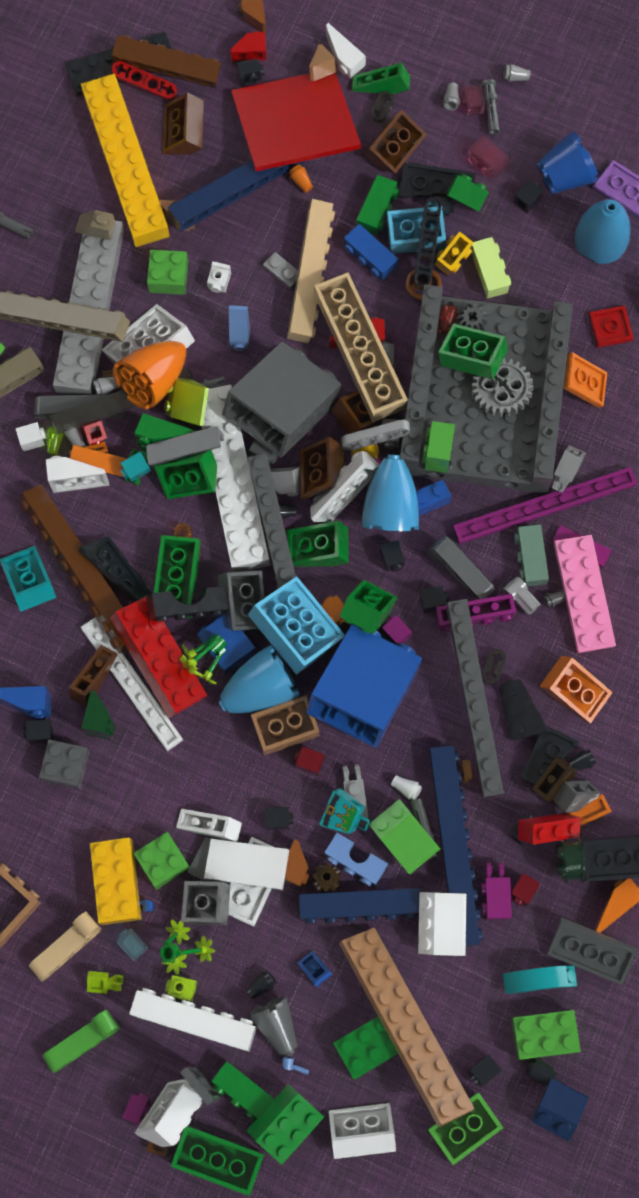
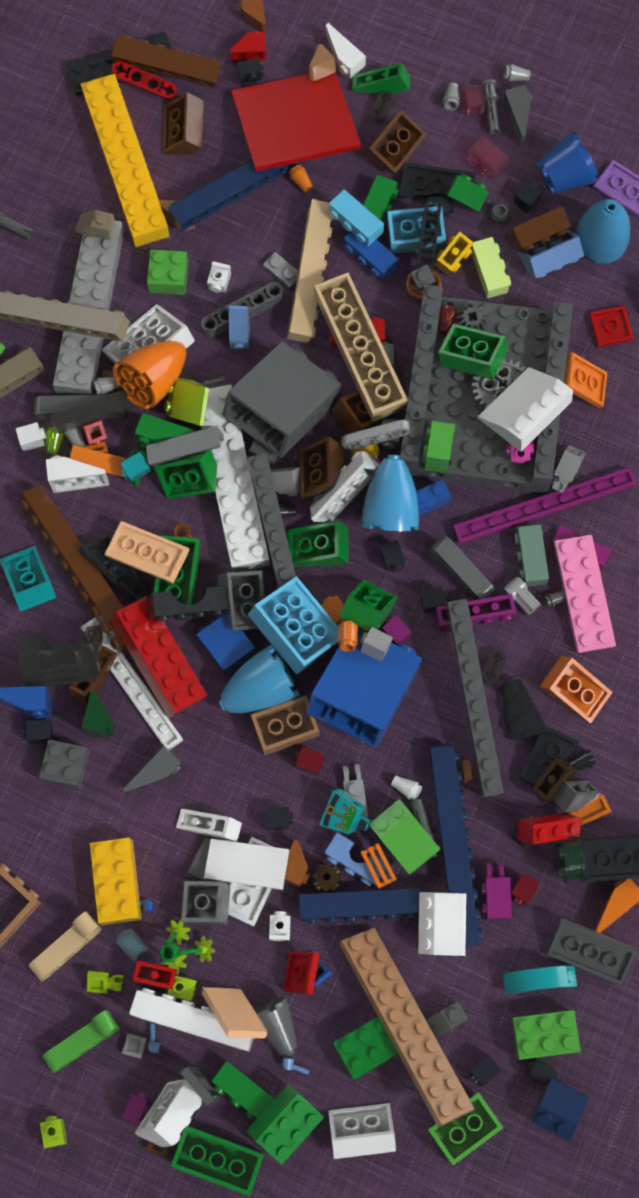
(53, 1132): none -> lime brick
(62, 663): none -> clear smoke windscreen
(134, 1046): none -> light grey tile
(146, 552): none -> light nougat tile
(154, 975): none -> red slope
(154, 1047): none -> medium blue hand
(157, 767): none -> dark grey slope
(162, 860): bright green brick -> none
(215, 644): plant -> none
(234, 1013): none -> light nougat tile
(254, 309): none -> dark grey beam
(262, 984): black cone -> none
(279, 934): none -> white brick
(301, 972): none -> red tile
(347, 636): none -> orange brick
(355, 218): none -> medium azure brick
(375, 644): none -> light grey brick
(386, 881): none -> orange tile
(422, 277): none -> dark grey plate
(447, 1019): none -> dark grey slope
(499, 213): none -> dark grey plate
(518, 104): none -> dark grey slope
(519, 456): none -> dark pink brick
(527, 407): none -> white slope
(539, 230): none -> reddish brown slope
(552, 254): none -> medium blue slope

